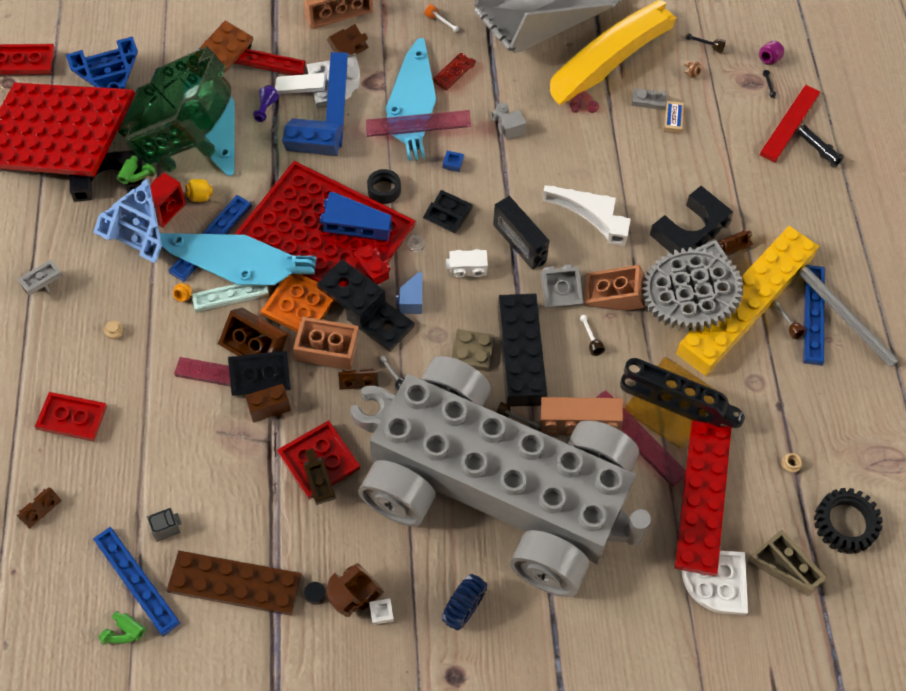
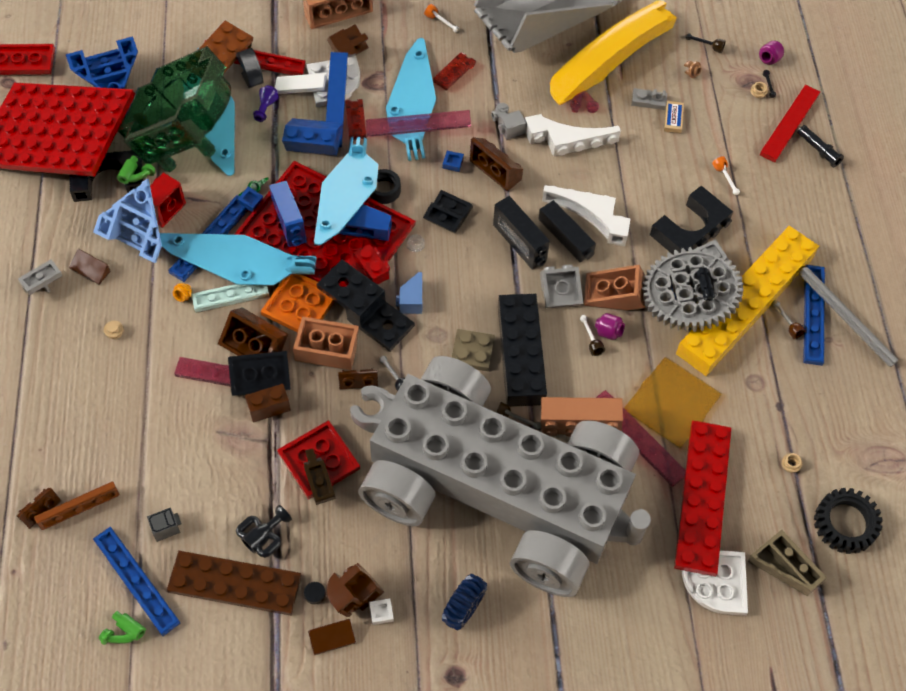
(71, 416): red plate -> none
(76, 506): none -> dark orange tile
(89, 267): none -> reddish brown slope
(198, 190): yellow head -> none
(250, 199): none -> blue plate
(251, 68): none -> black slope
(256, 185): none -> green piece
(259, 535): none -> black piece
(288, 213): none -> slope
(332, 636): none -> reddish brown slope
(345, 191): none -> medium azure wing
(355, 119): none -> clear red plate
(467, 263): white brick -> none
(495, 163): none -> reddish brown slope
(566, 138): none -> white arch
(567, 231): none -> black brick
(610, 326): none -> magenta head
(651, 384): black piece -> none
(705, 283): none -> black axle
(721, 164): none -> hinge
(736, 242): reddish brown hinge -> none
(759, 90): none -> tan plate

